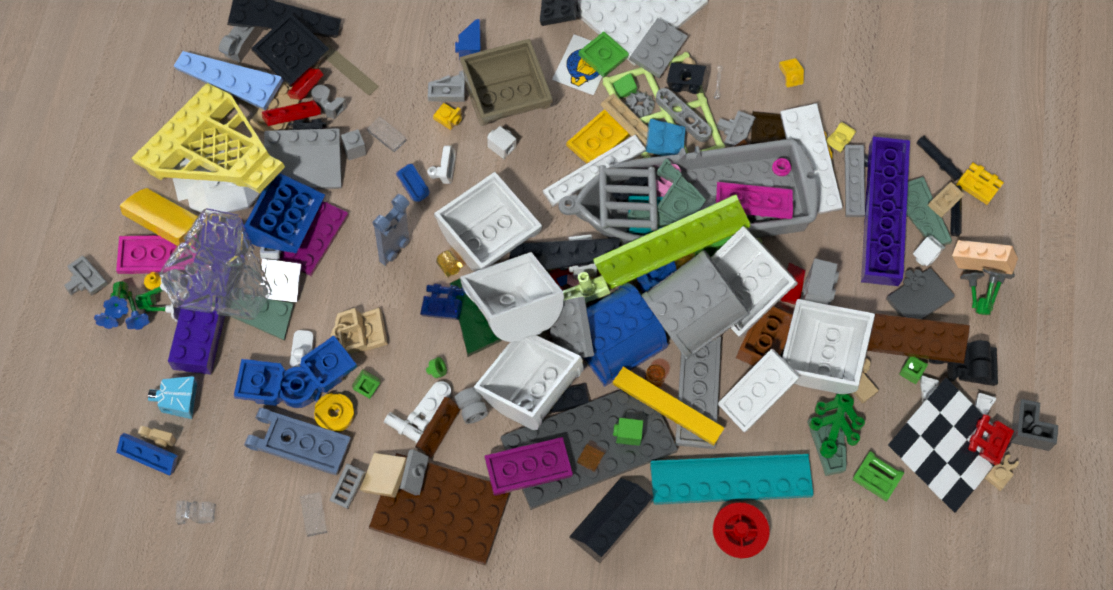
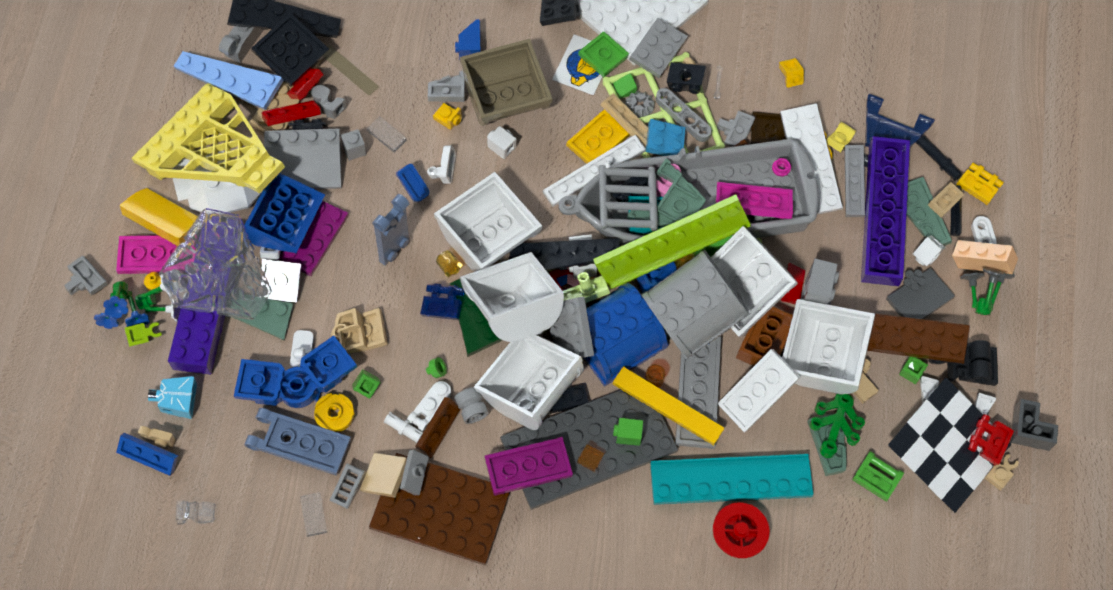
(139, 334): none -> lime plate
(611, 519): black slope -> none
(883, 127): none -> dark blue wing
(985, 235): none -> white plate

